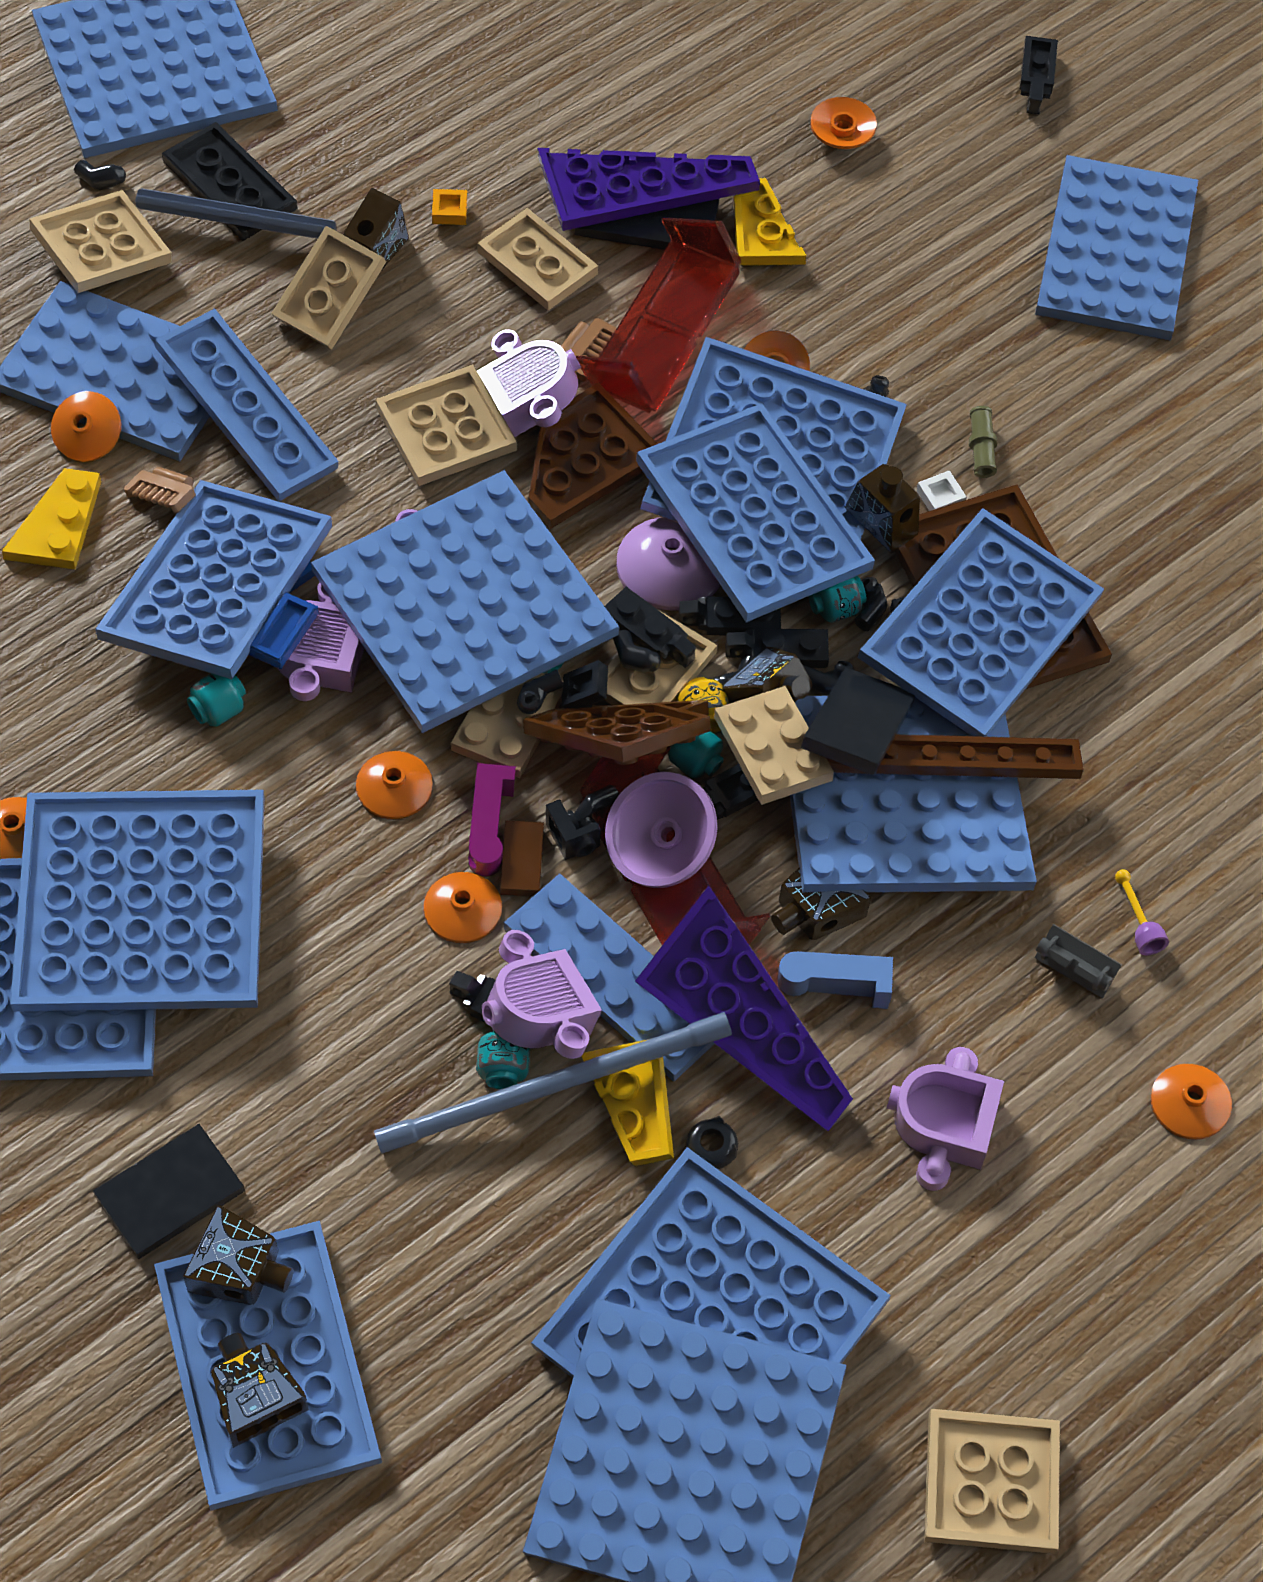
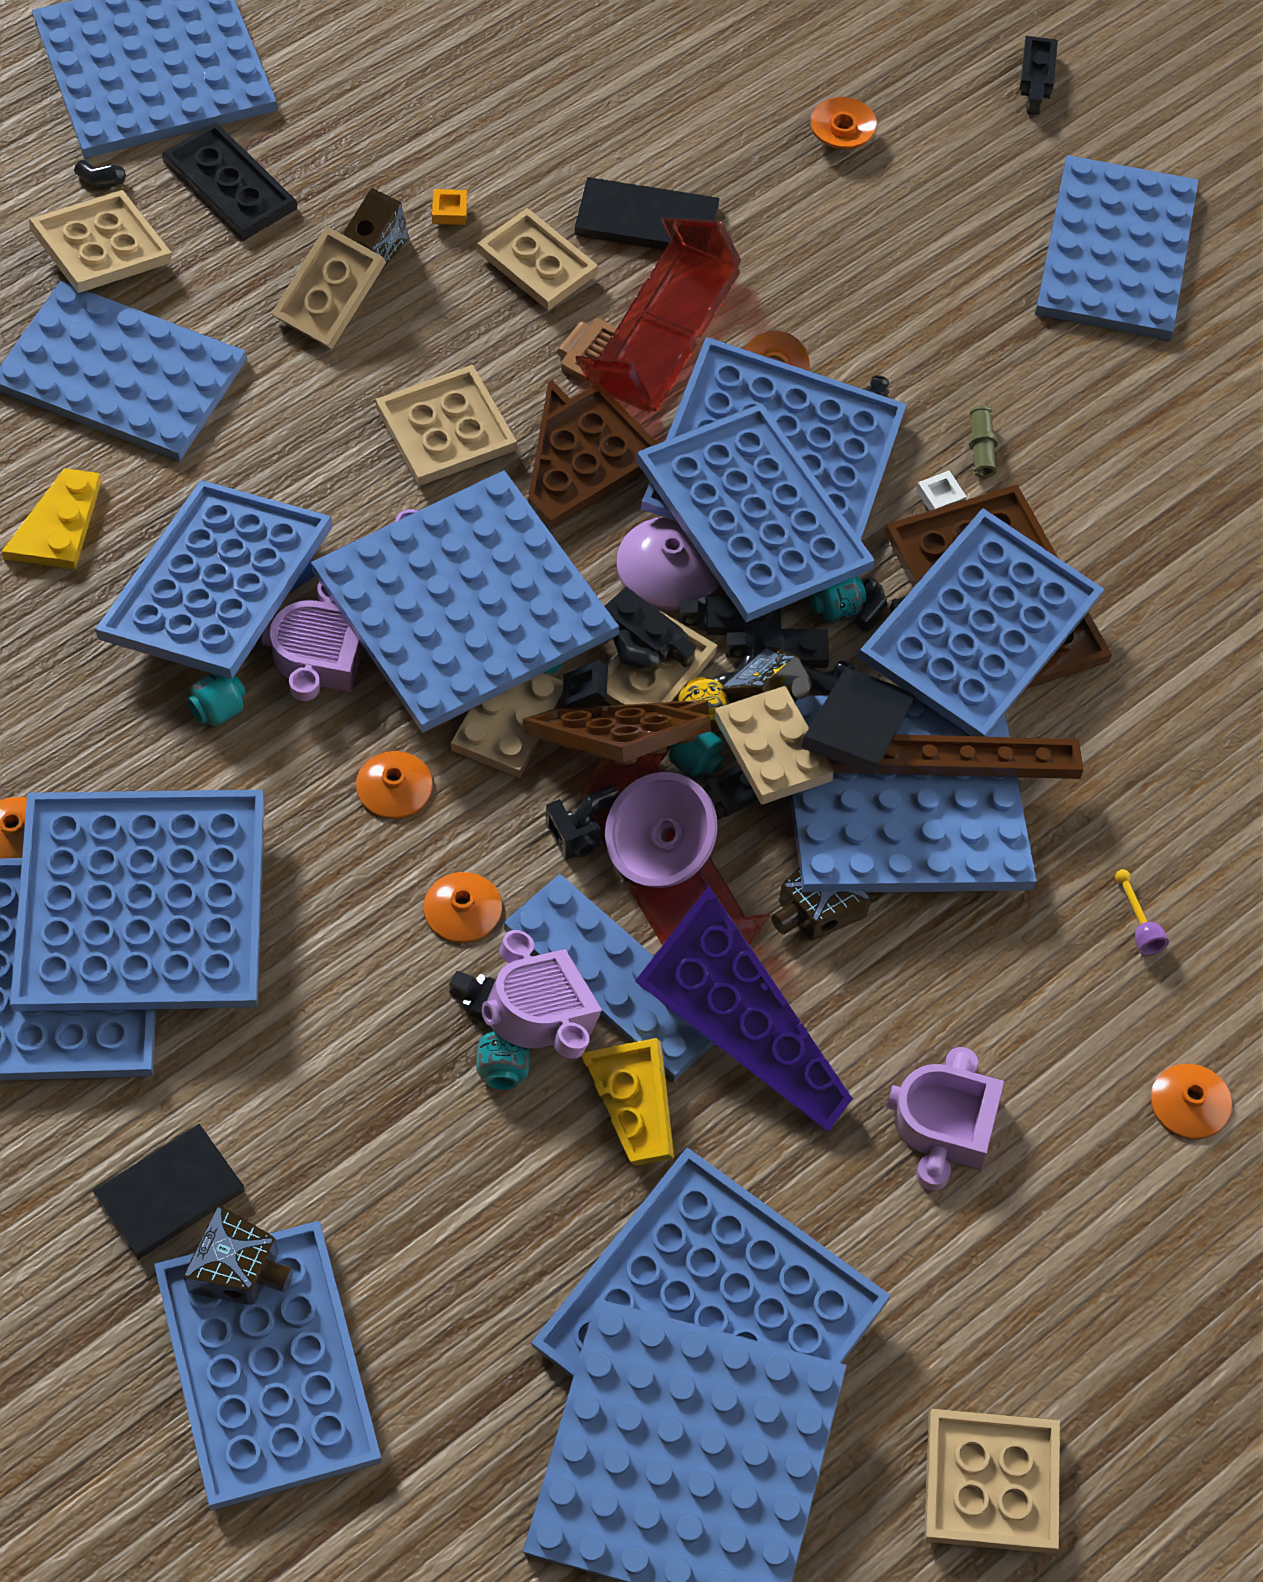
(98, 434): orange dish -> none
(162, 487): medium nougat piece -> none
(232, 213): sand blue axle -> none
(246, 404): medium blue plate -> none
(254, 1389): torso -> none
(283, 630): blue tile -> none
(411, 1130): sand blue piece -> none
(484, 845): magenta leg -> none
(522, 858): reddish brown tile -> none
(530, 381): piece -> none
(535, 691): black arm -> none
(631, 184): dark purple wing -> none
(726, 1153): black piece -> none
(762, 230): yellow wing -> none
(837, 975): medium blue leg -> none
(886, 506): dark brown torso -> none
(1077, 960): dark grey hinge -> none

